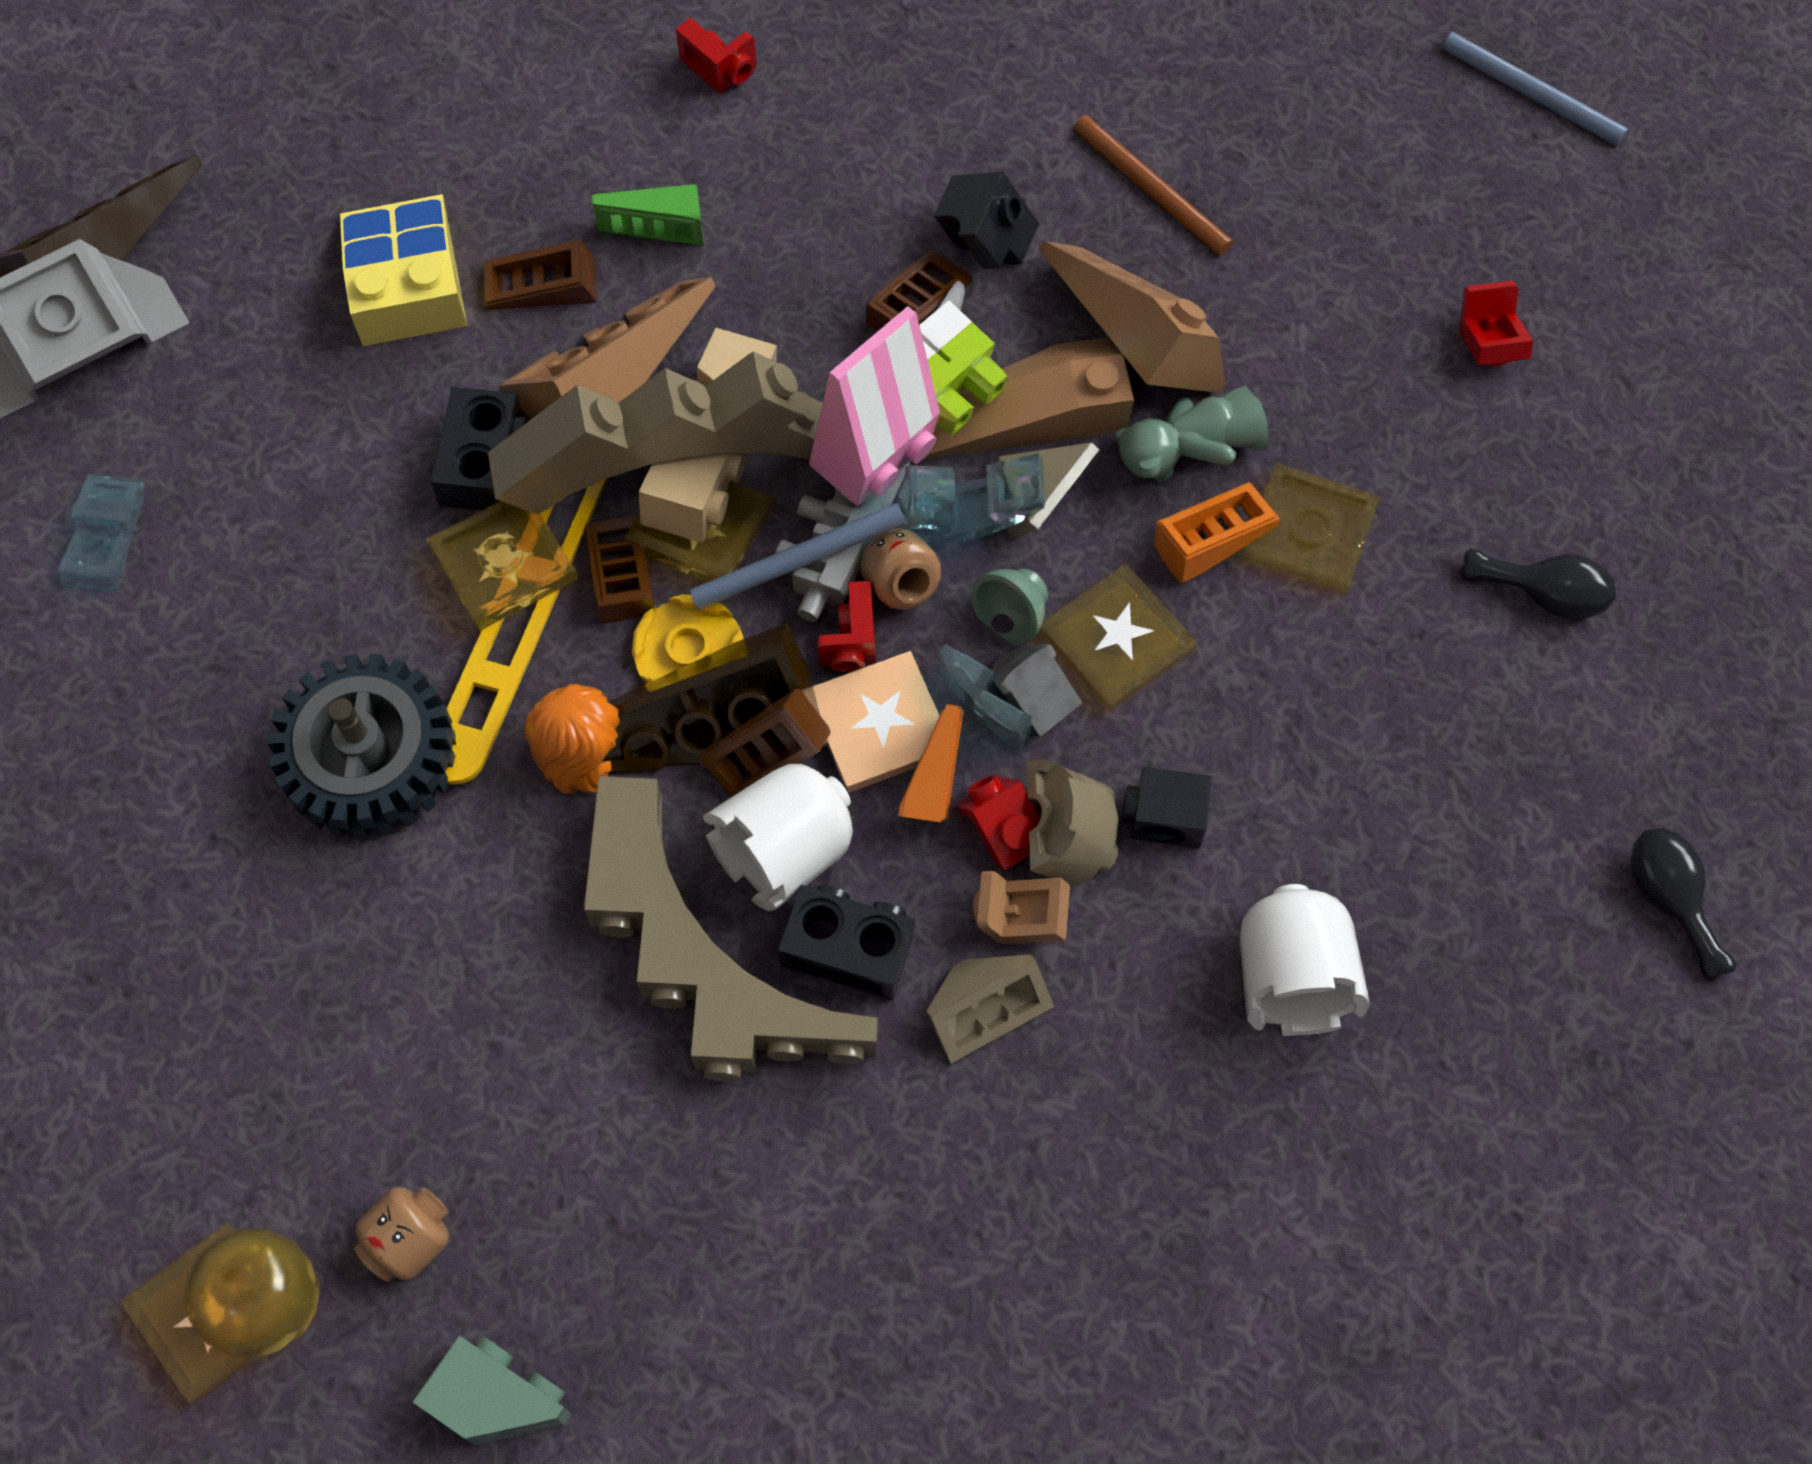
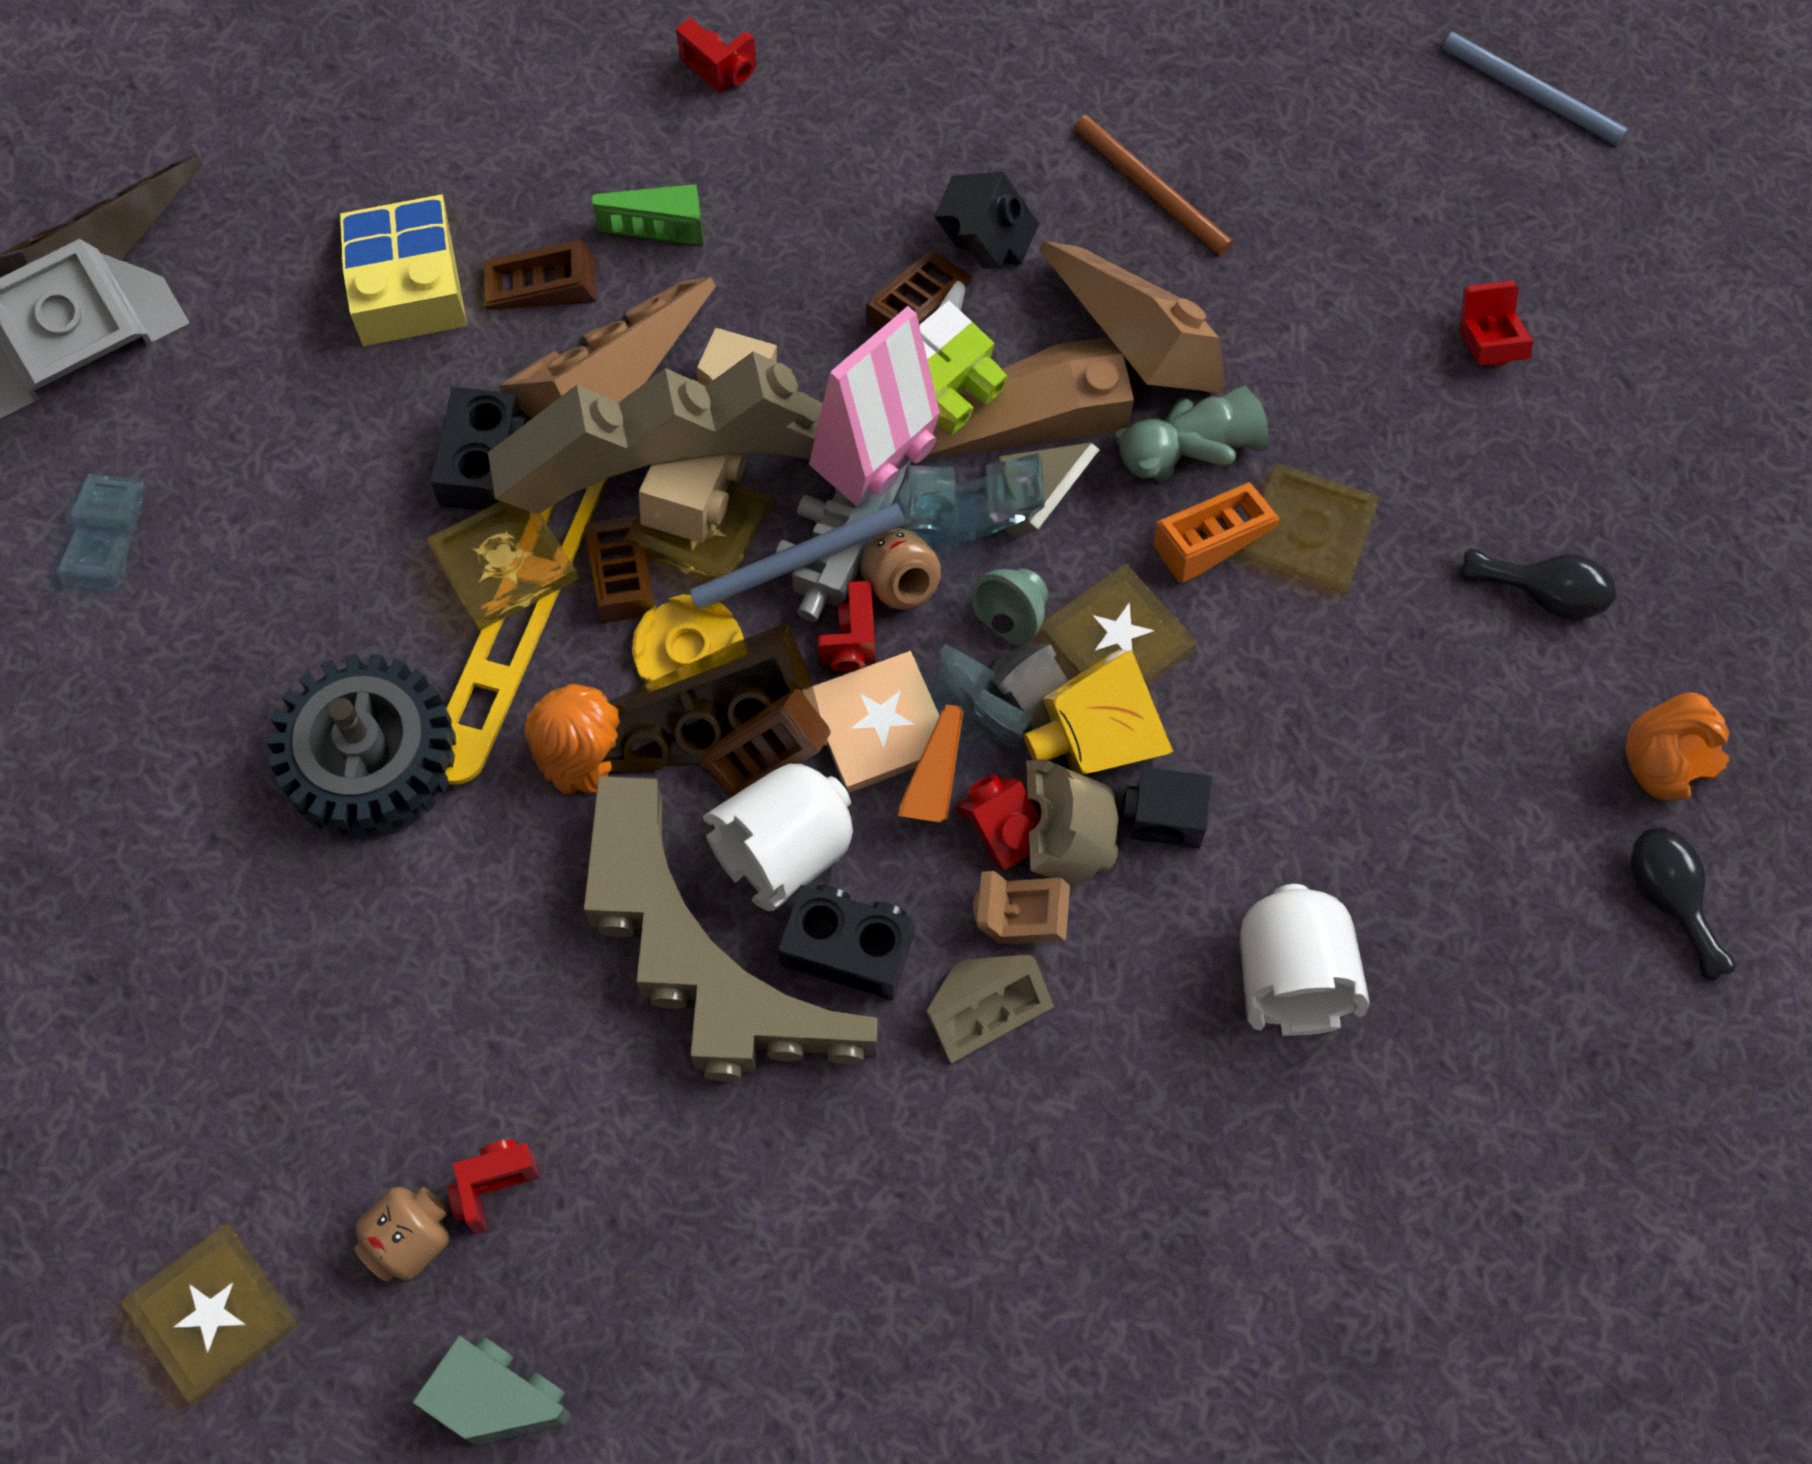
(251, 1293): clear yellow cylinder -> none
(497, 1167): none -> red bracket
(1101, 719): none -> yellow torso
(1677, 746): none -> orange hair

